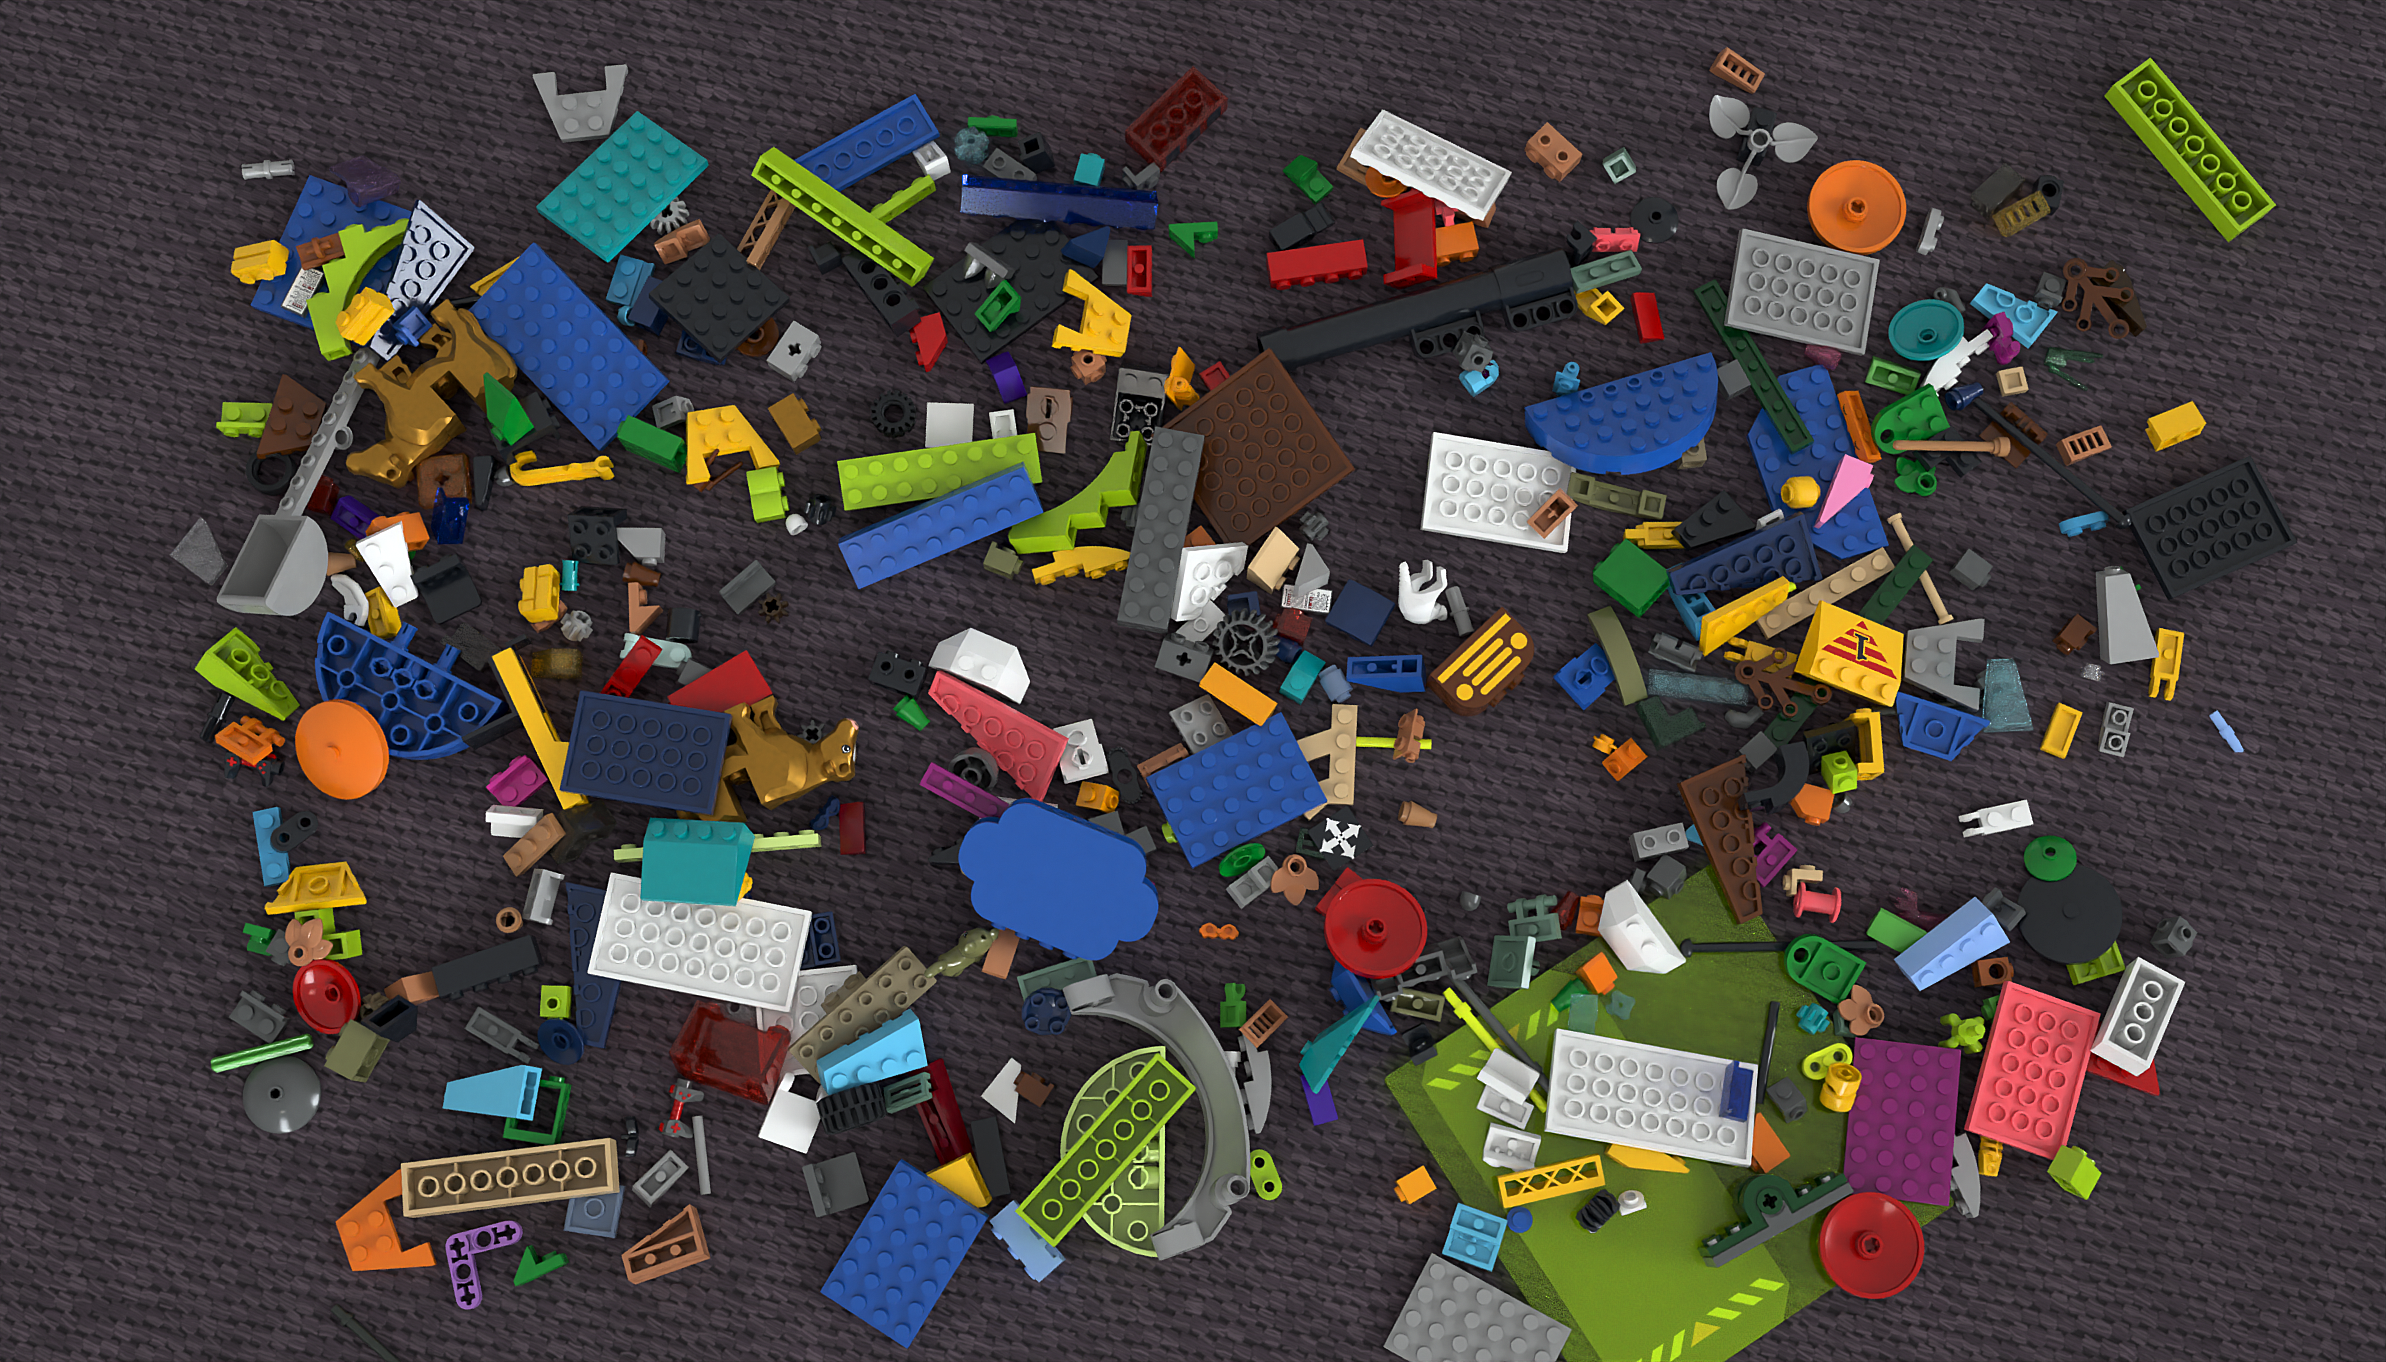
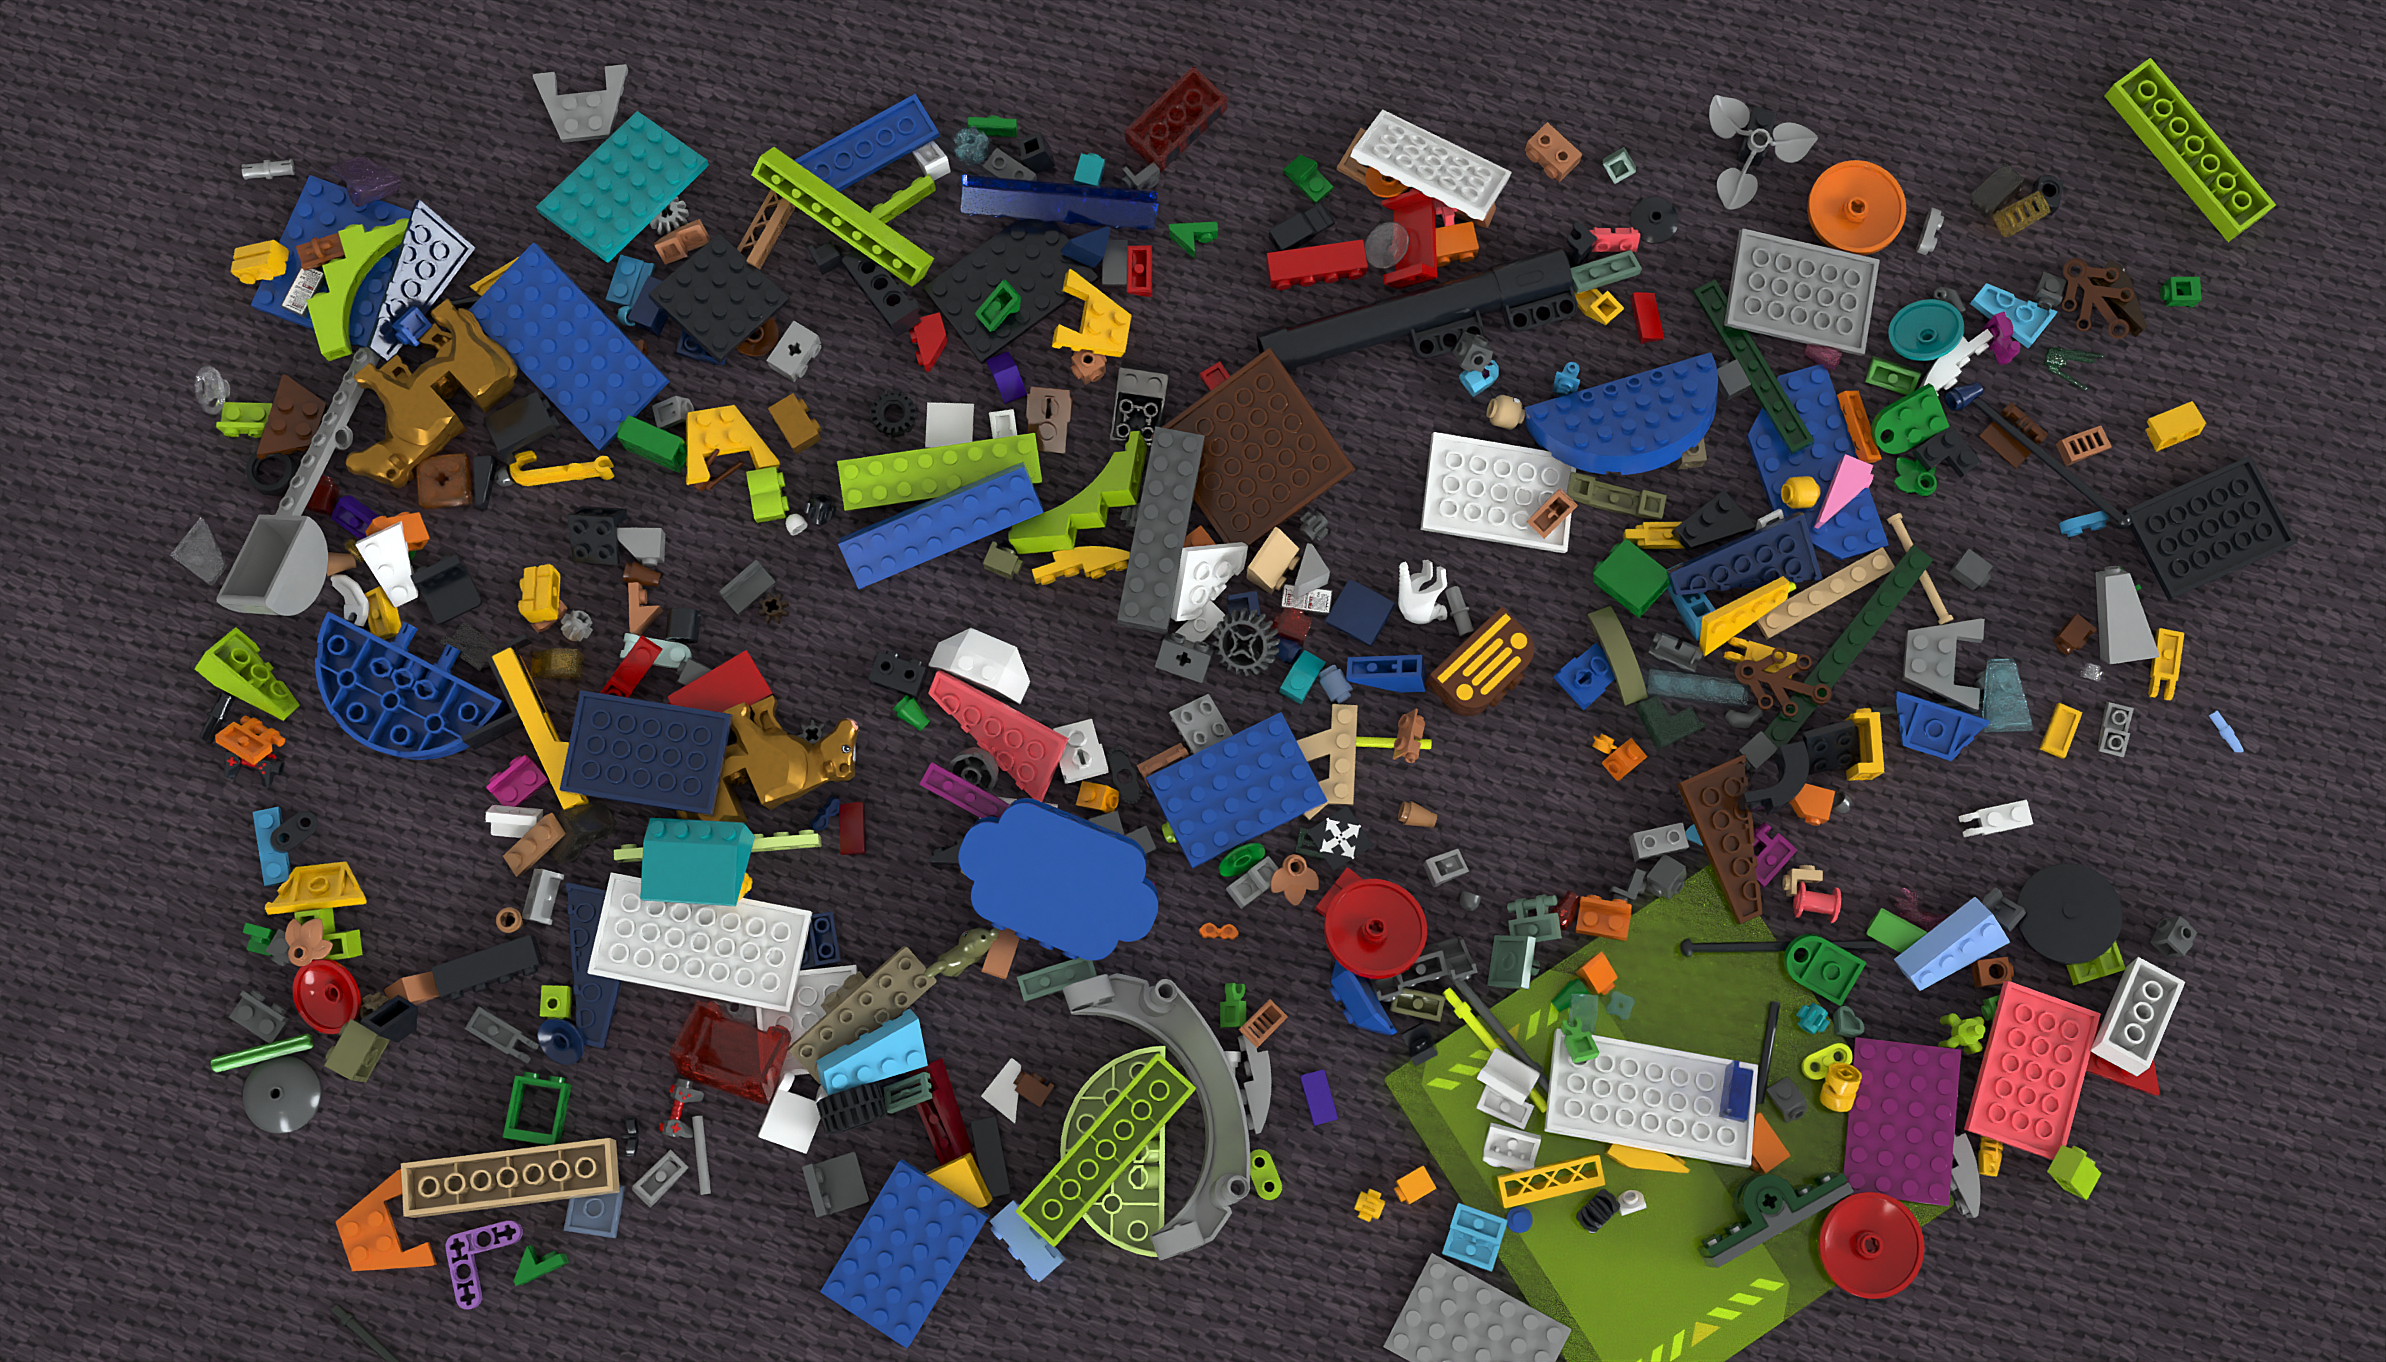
(214, 388): none -> clear piece
(342, 749): orange dish -> none
(364, 316): yellow brick -> none
(449, 518): clear blue panel -> none
(497, 1093): medium azure slope -> none
(504, 412): green slope -> none
(569, 575): teal pin -> none
(668, 1249): nougat wedge -> none
(979, 258): flat silver tile -> none
(1046, 1011): dark blue dish -> none
(1178, 385): light orange hinge -> none
(1238, 694): light orange panel -> none
(1331, 1044): teal wedge -> none
(1369, 1205): none -> yellow gear
(1381, 240): none -> clear dish
(1445, 867): none -> light grey slope
(1505, 412): none -> tan head
(1579, 1043): none -> bright green plate
(1636, 933): white wedge -> none
(1733, 77): nougat slope -> none
(1839, 772): lime brick -> none
(1852, 654): yellow slope -> none
(1860, 1011): nougat plate -> none
(1999, 446): medium nougat piece -> none
(2012, 381): tan plate -> none
(2050, 867): green dish -> none
(2187, 287): none -> green brick

